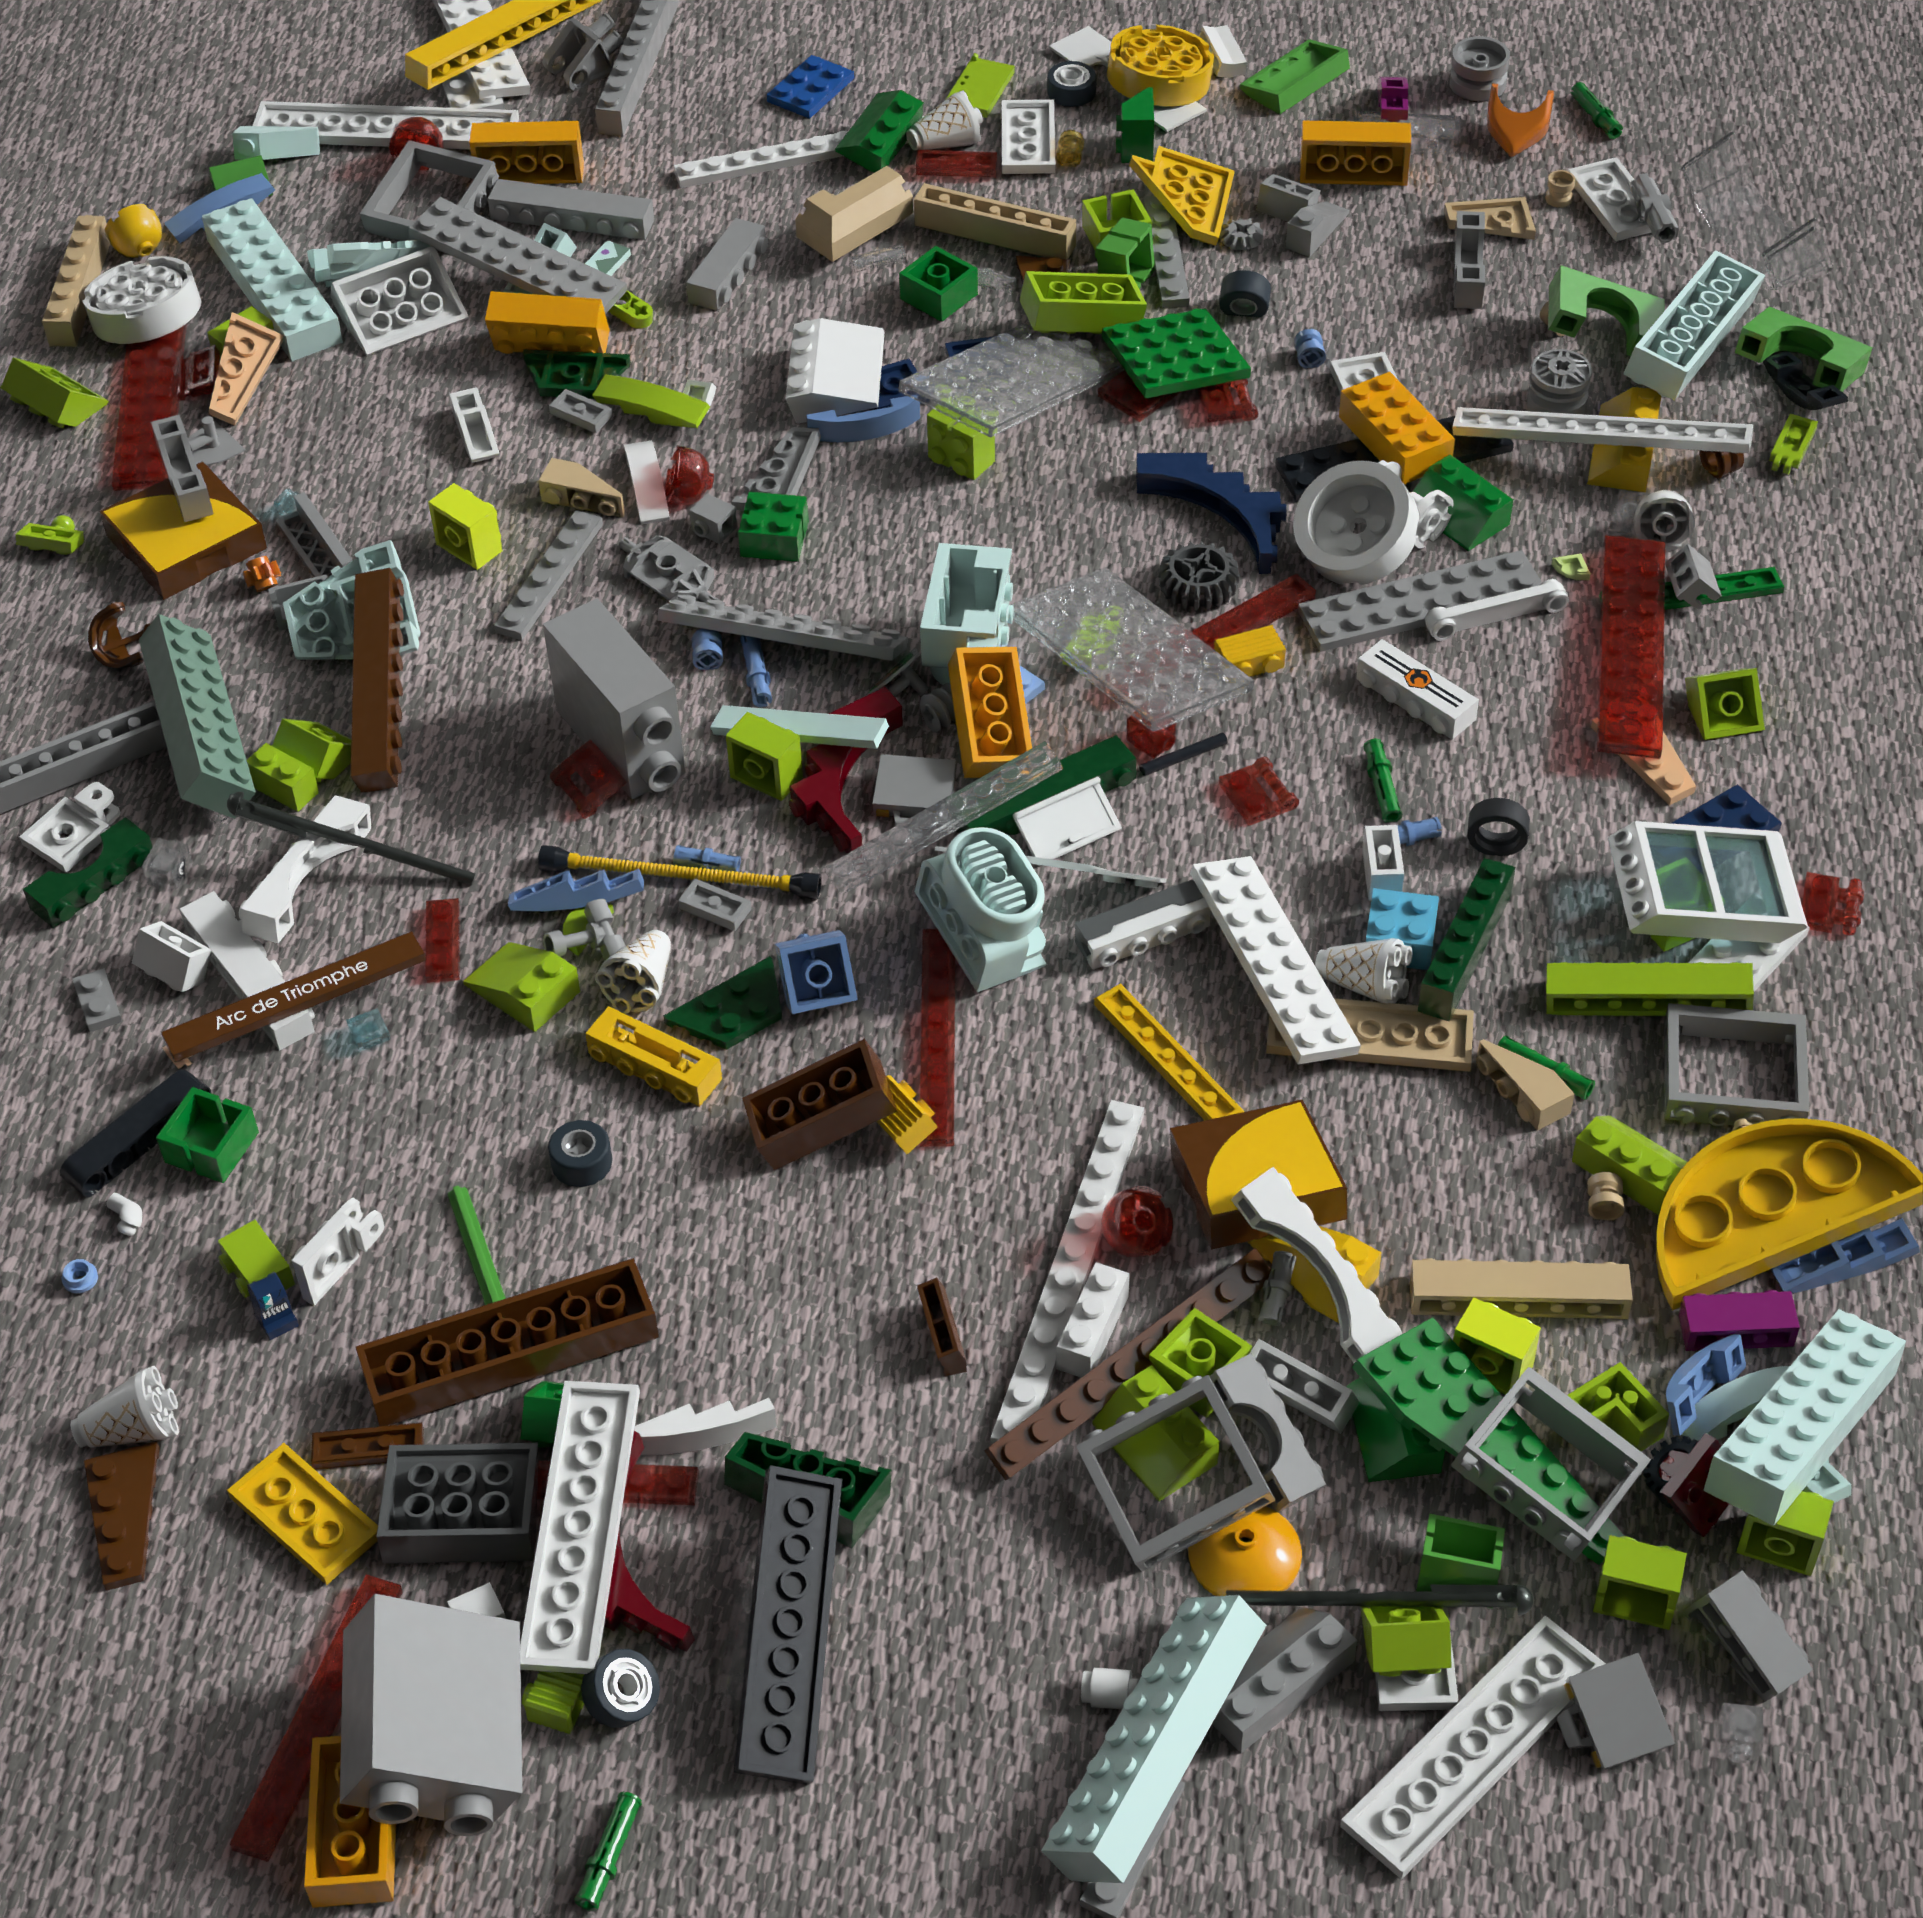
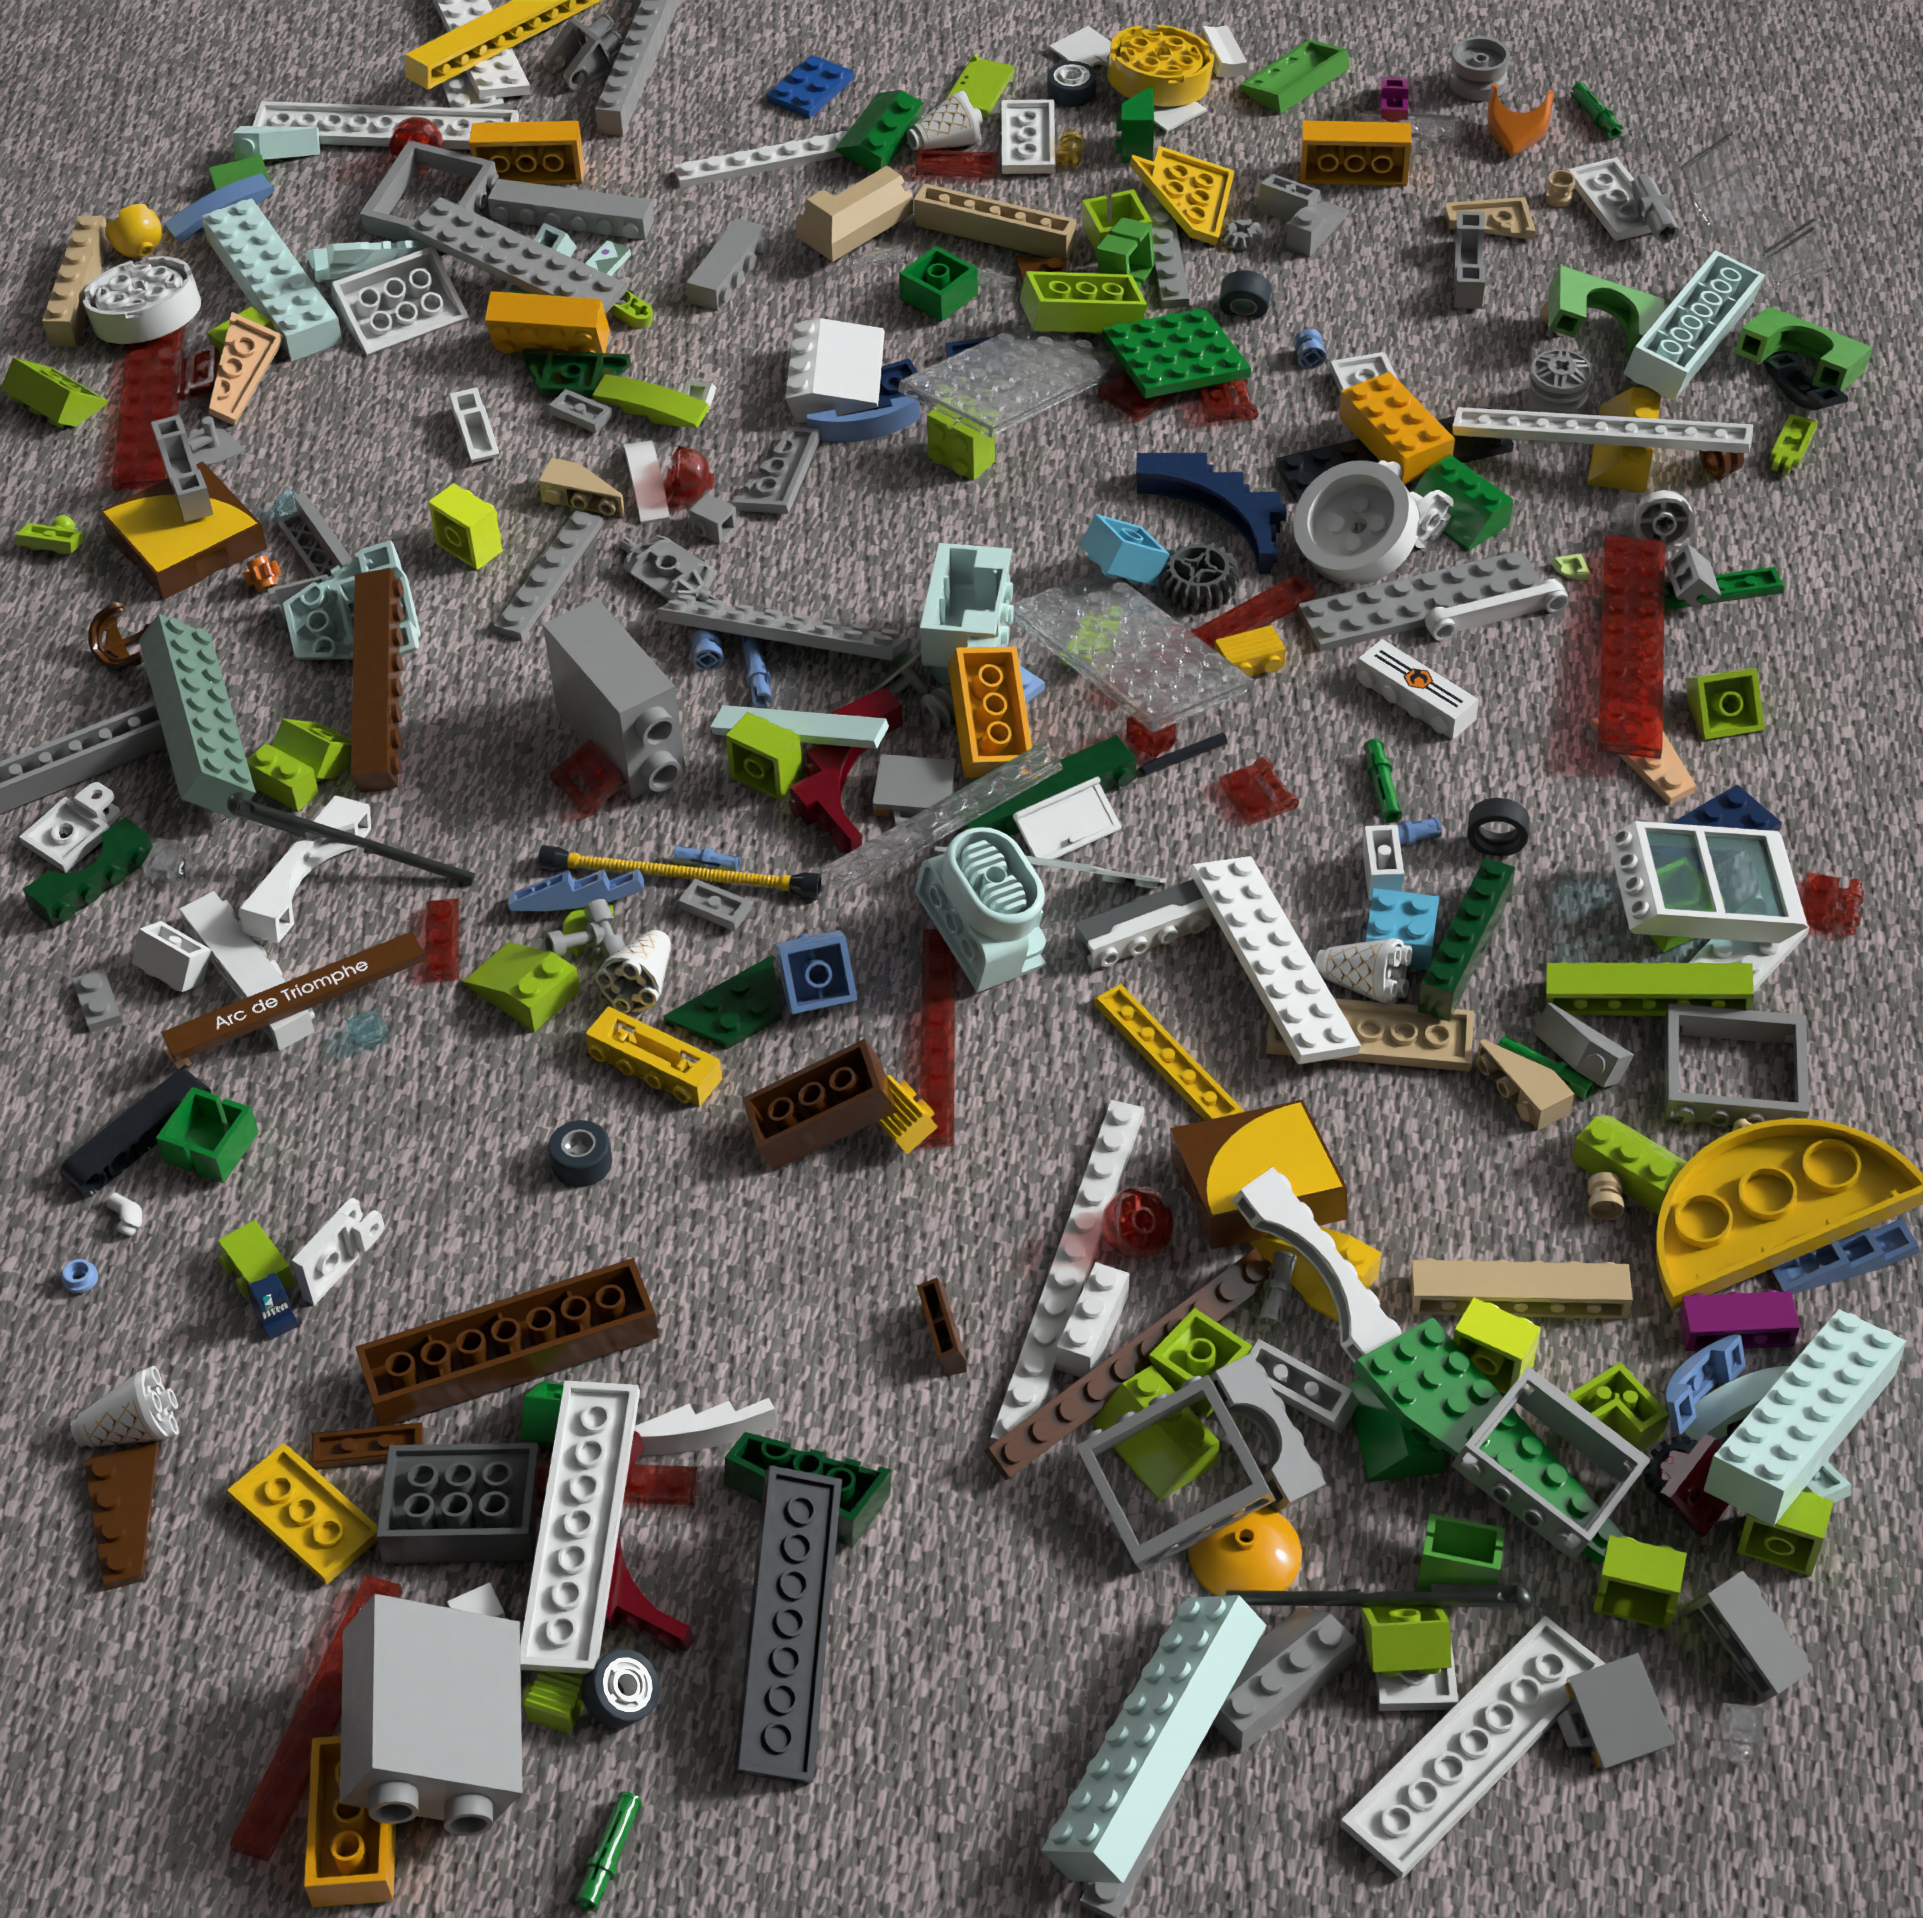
(475, 1245): bright green axle -> none
(773, 526): green piece -> none
(1107, 1687): white brick -> none
(1124, 550): none -> medium azure brick
(1583, 1047): none -> light grey slope

